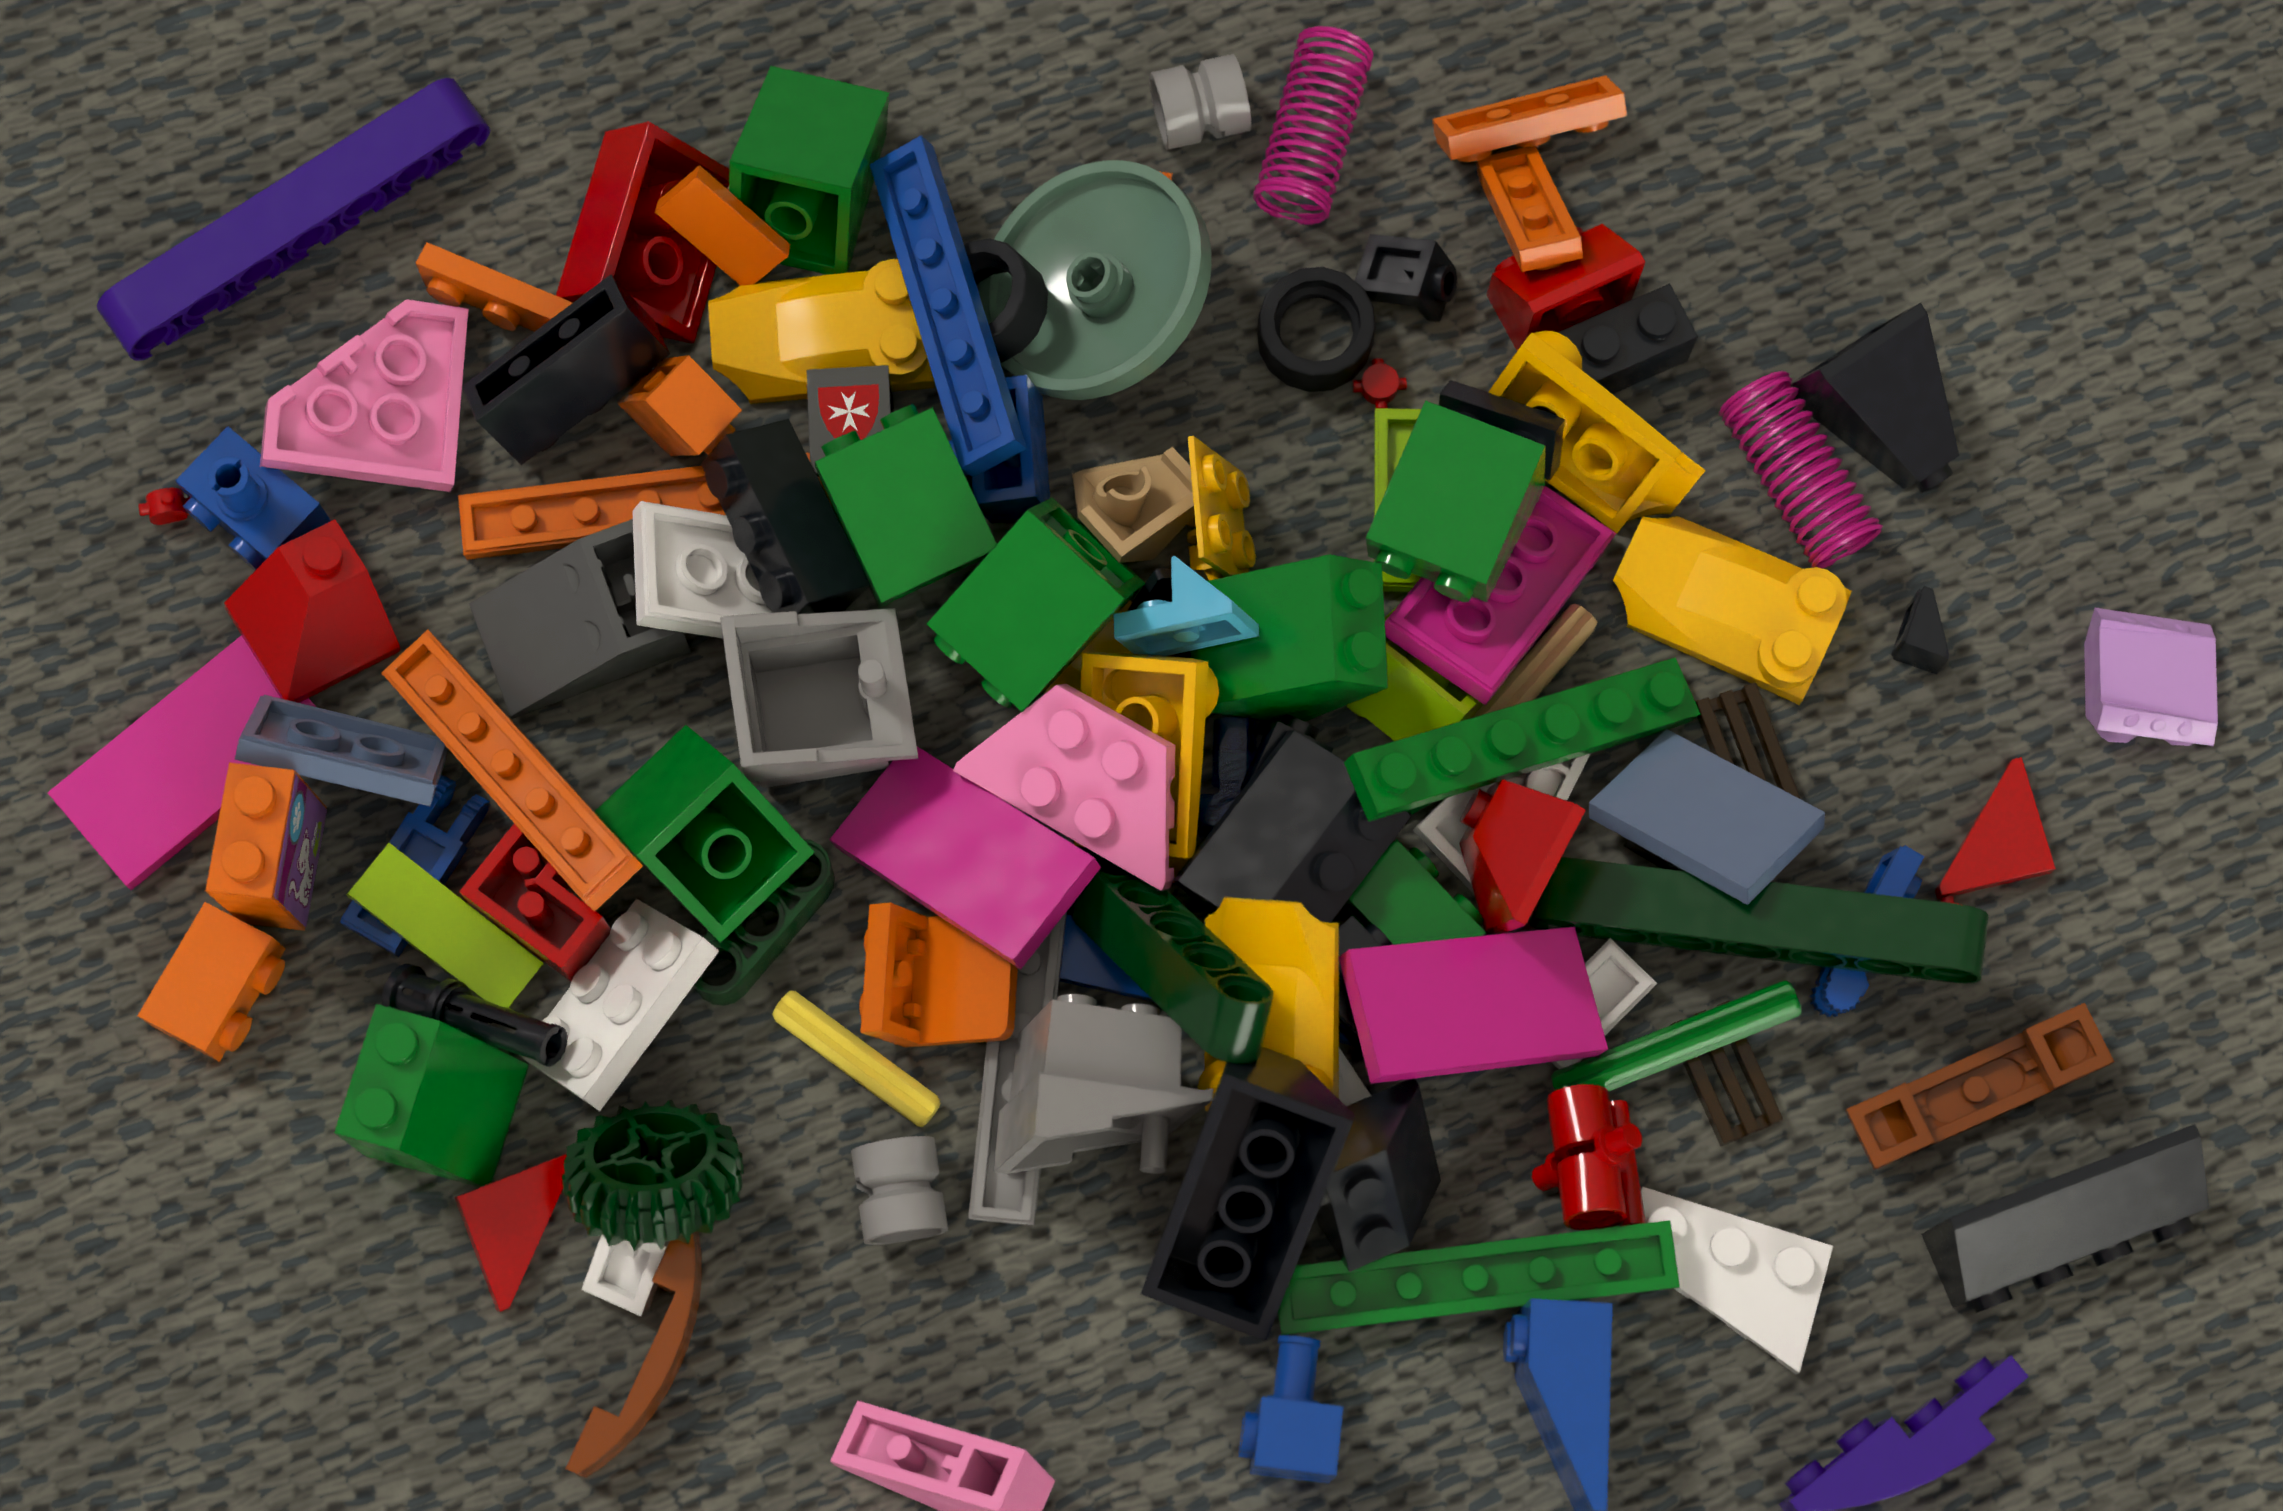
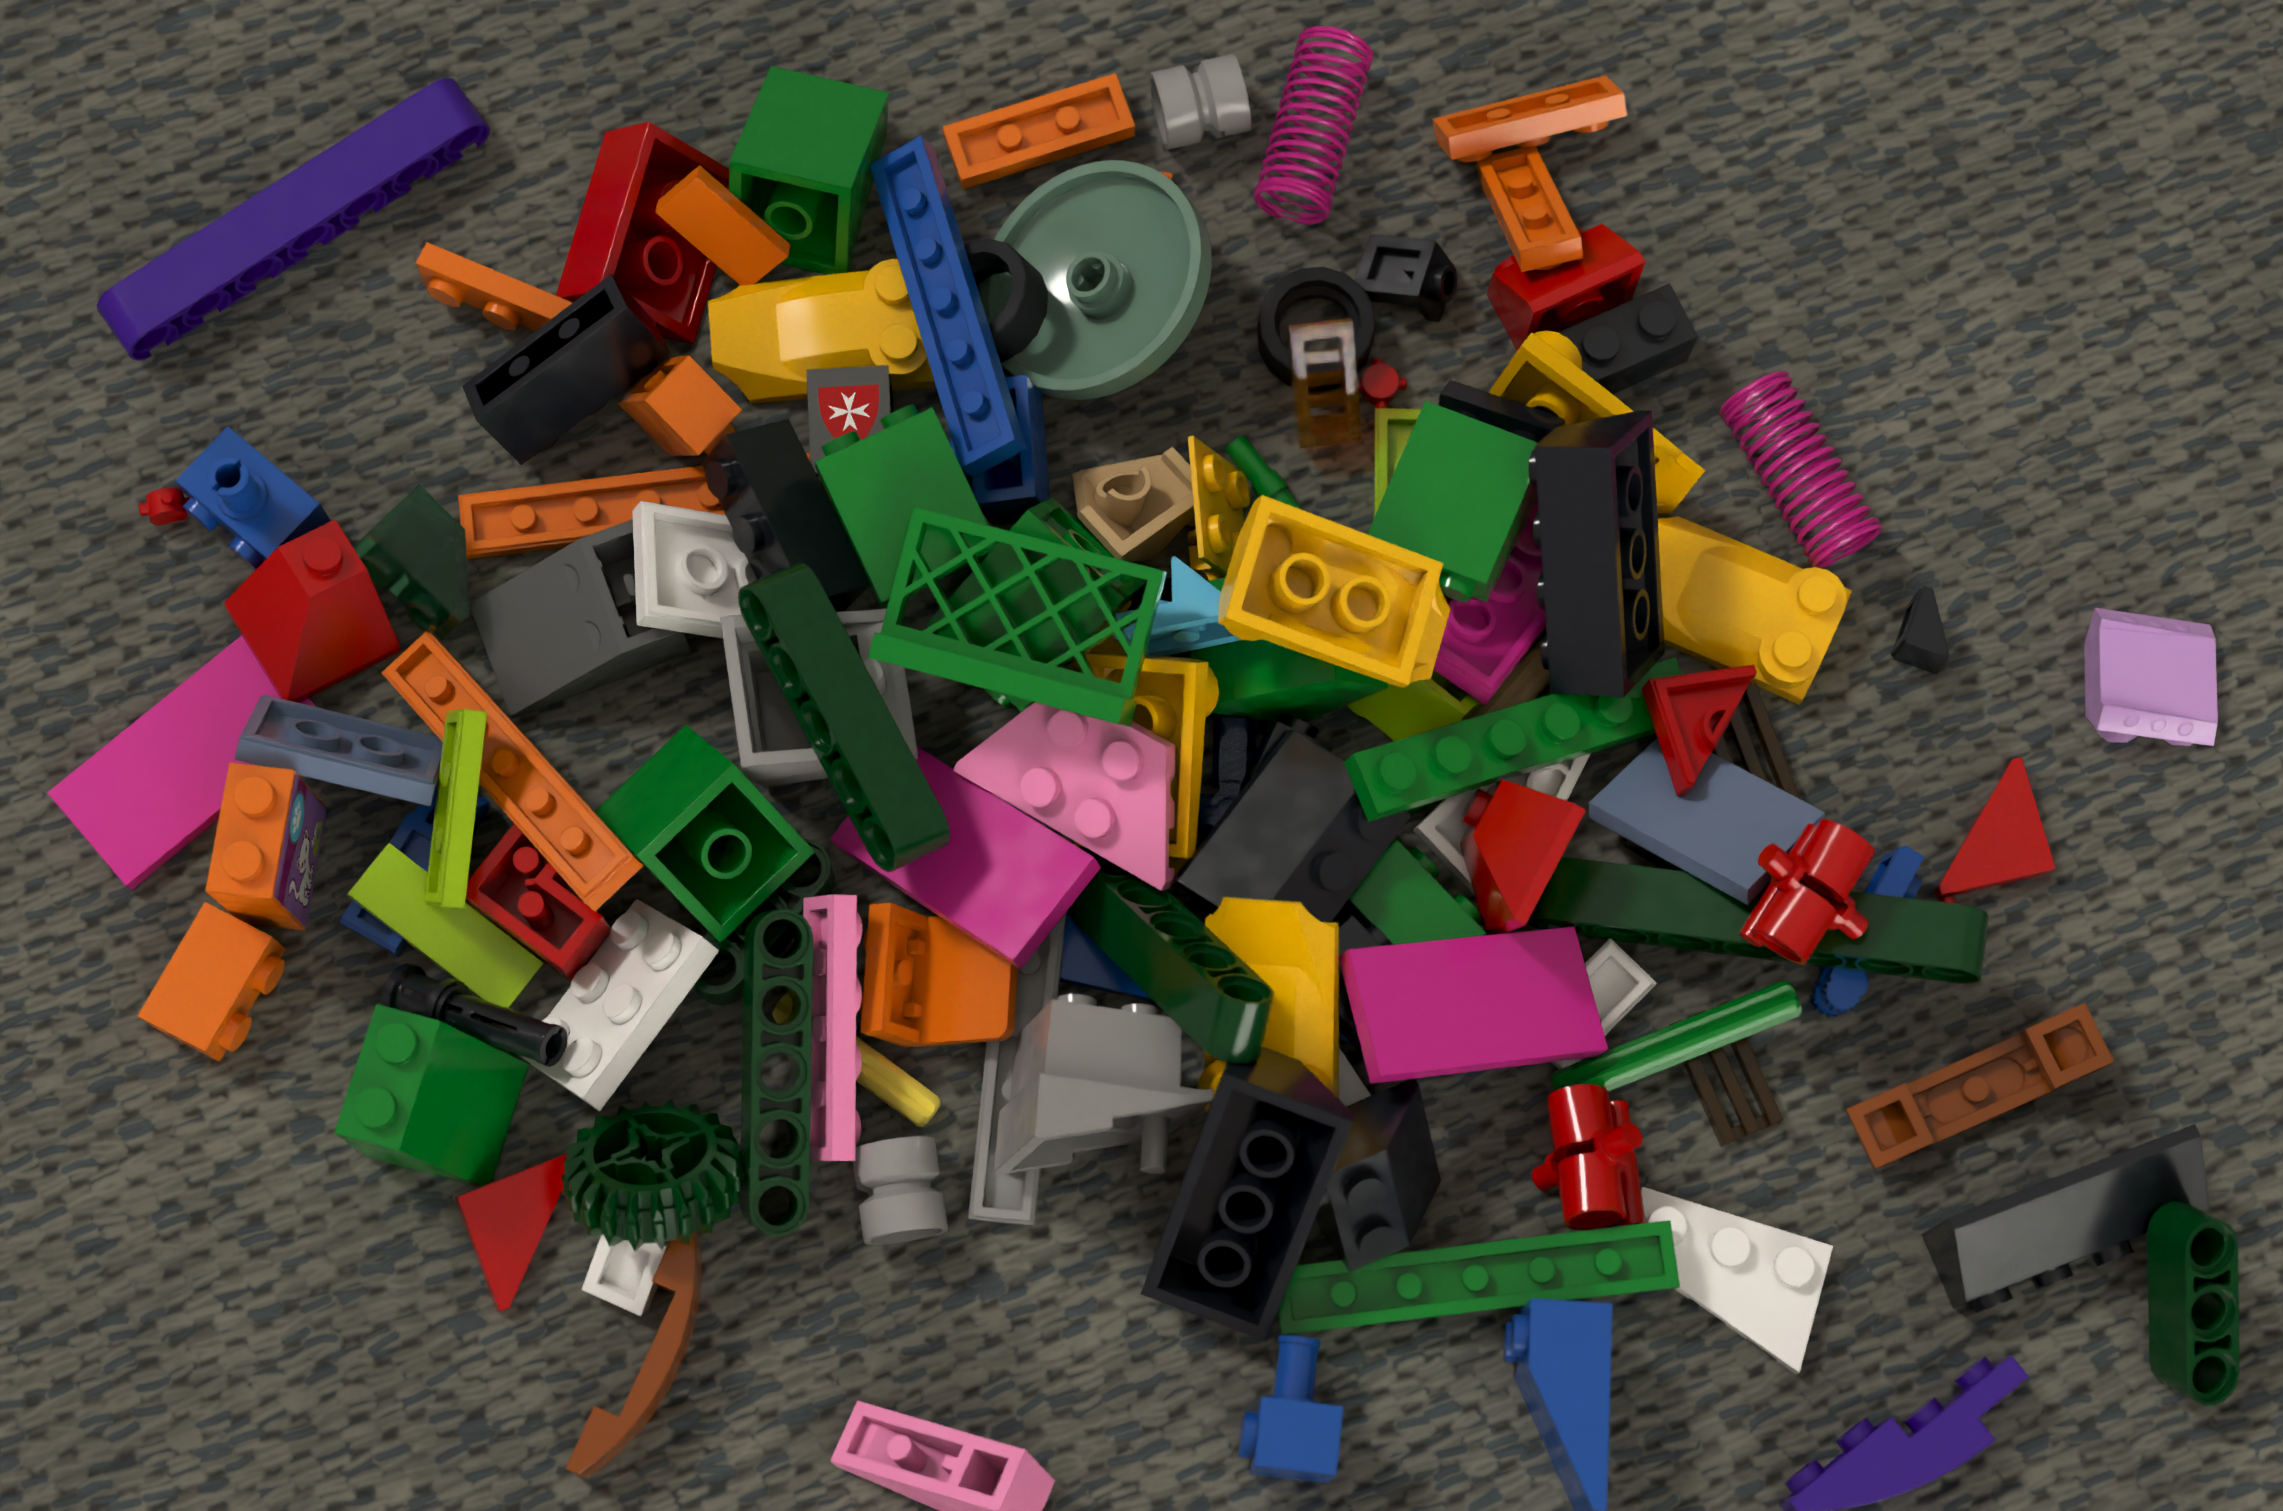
(378, 404): bright pink plate -> none
(422, 561): none -> clear green slope
(455, 808): none -> lime tile
(792, 1100): none -> dark green beam
(835, 1001): none -> bright pink plate
(844, 717): none -> dark green beam
(1005, 672): none -> green fence
(1038, 131): none -> orange plate
(1259, 474): none -> green piece
(1333, 427): none -> clear orange slope
(1334, 594): none -> yellow slope
(1598, 554): none -> black slope
(1692, 716): none -> red tile
(1809, 891): none -> red pin
(1888, 400): black slope -> none
(2193, 1302): none -> dark green beam

